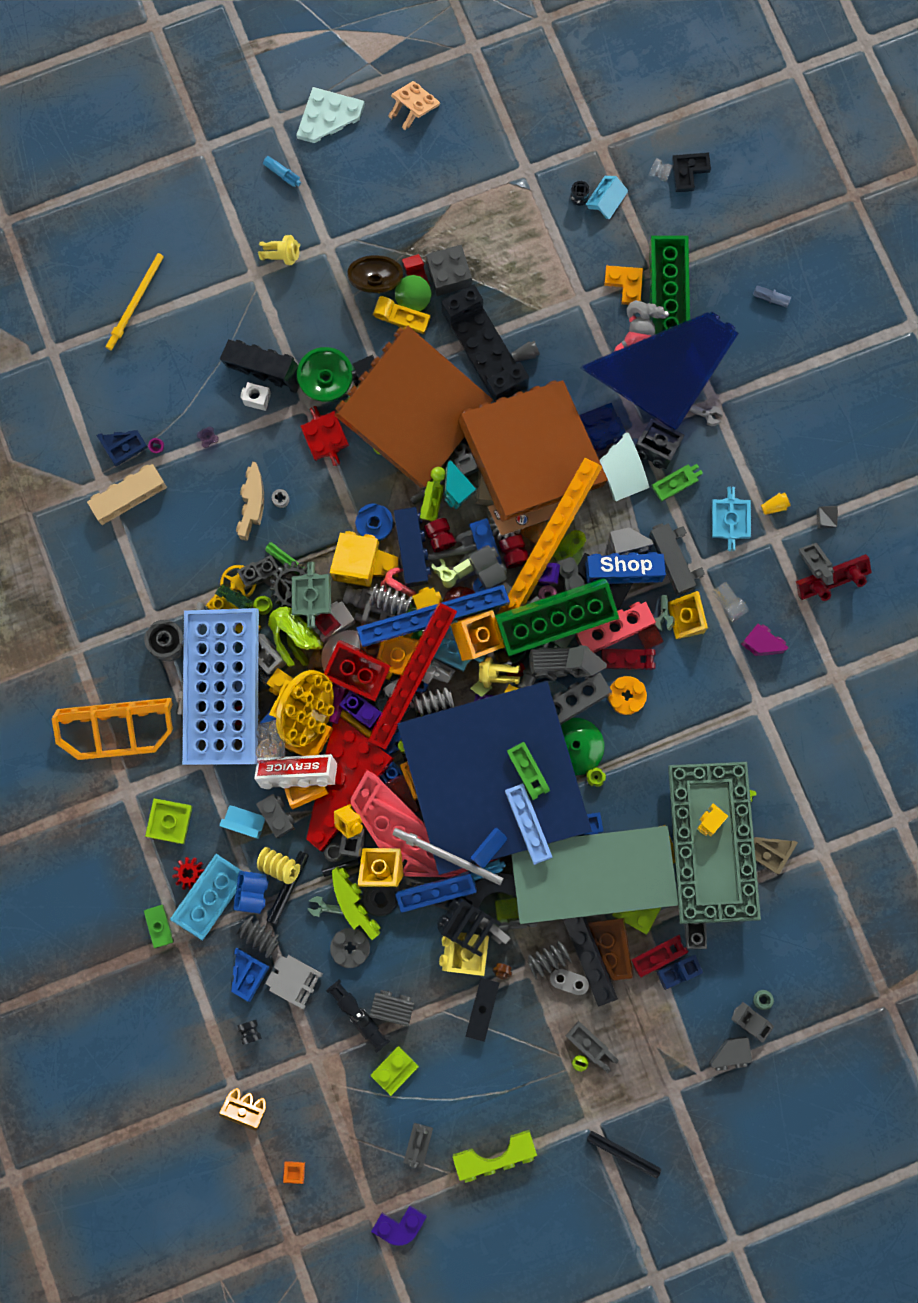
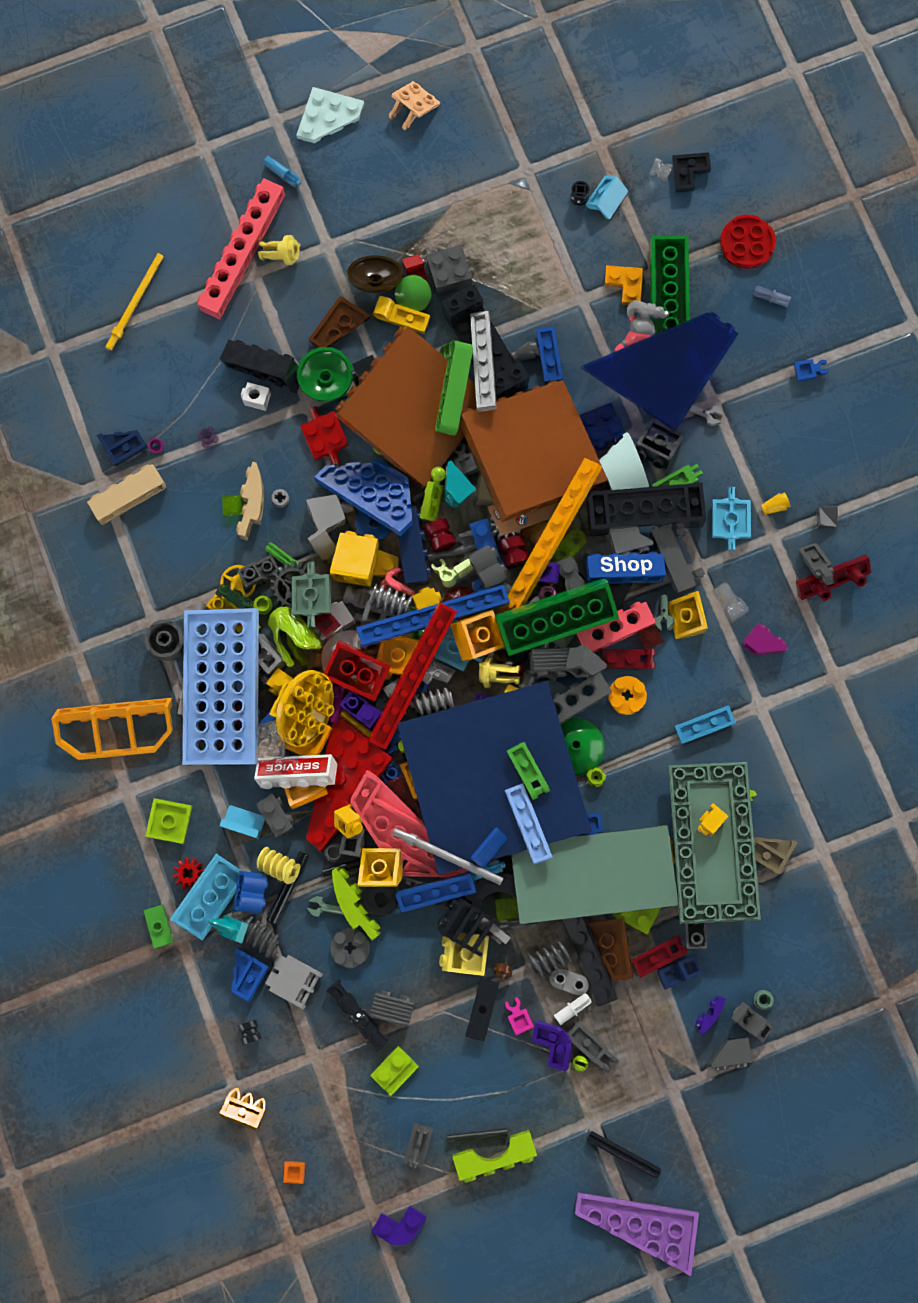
(230, 928): none -> teal tile
(232, 505): none -> clear neon green plate
(265, 191): none -> coral brick
(323, 546): none -> light grey slope
(328, 512): none -> light grey torso
(338, 323): none -> reddish brown wing
(372, 489): none -> blue plate
(454, 385): none -> bright green beam
(477, 1135): none -> pearl dark grey bar
(479, 689): yellowish green sticker -> none
(483, 361): none -> light grey plate
(519, 1019): none -> dark pink plate
(549, 354): none -> blue plate
(558, 1041): none -> dark purple plate
(573, 1008): none -> white axle
(646, 507): none -> black plate
(652, 1228): none -> medium lavender wing
(704, 724): none -> dark azure plate
(705, 1021): none -> dark purple slope
(747, 241): none -> red tile
(807, 370): none -> blue plate

